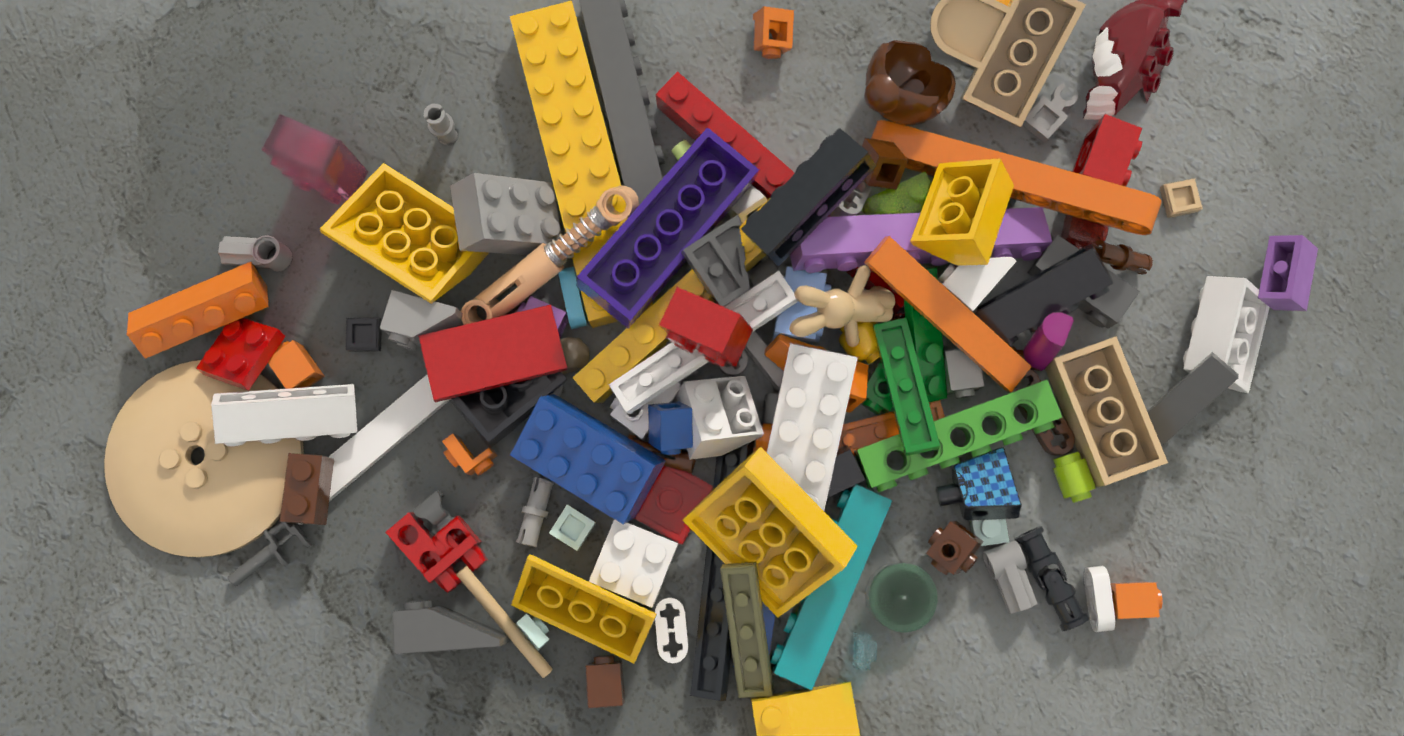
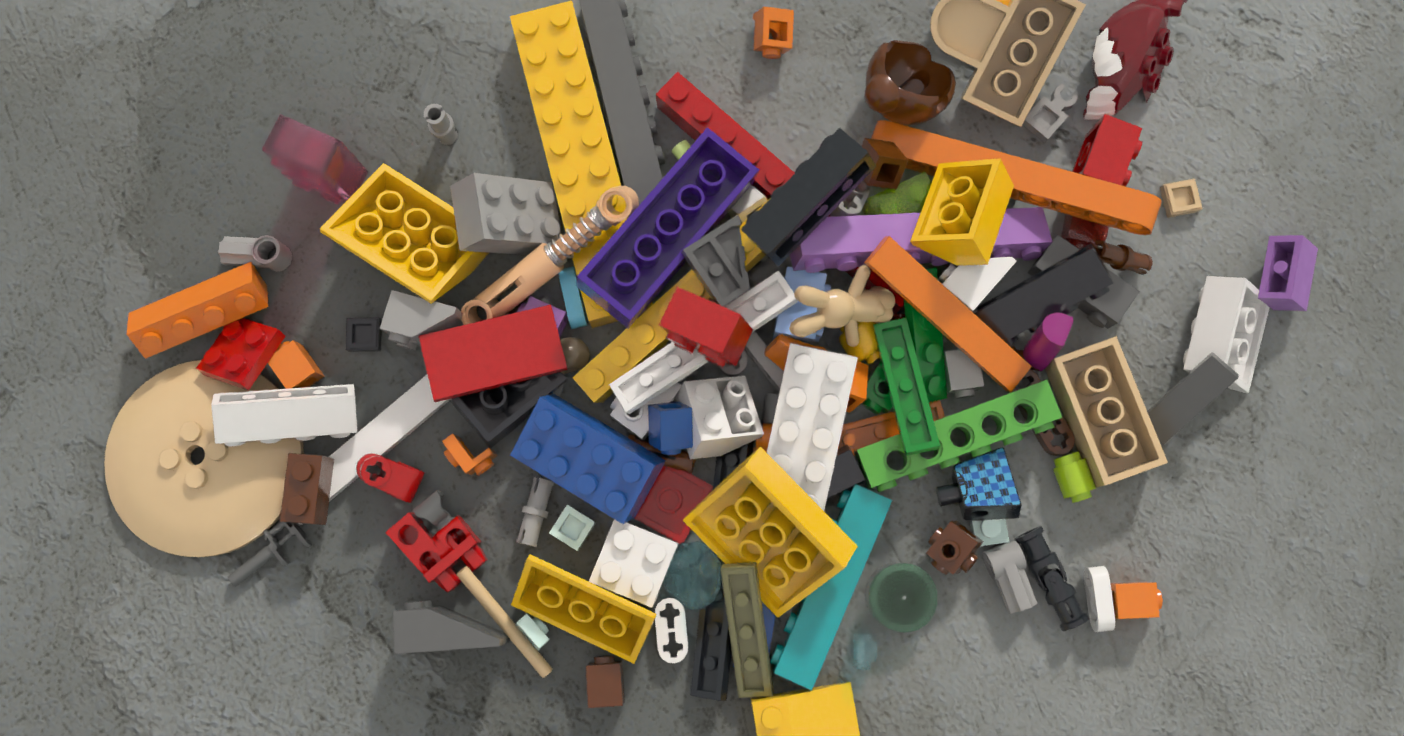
(394, 478): none -> red piece
(694, 575): none -> clear light blue dish

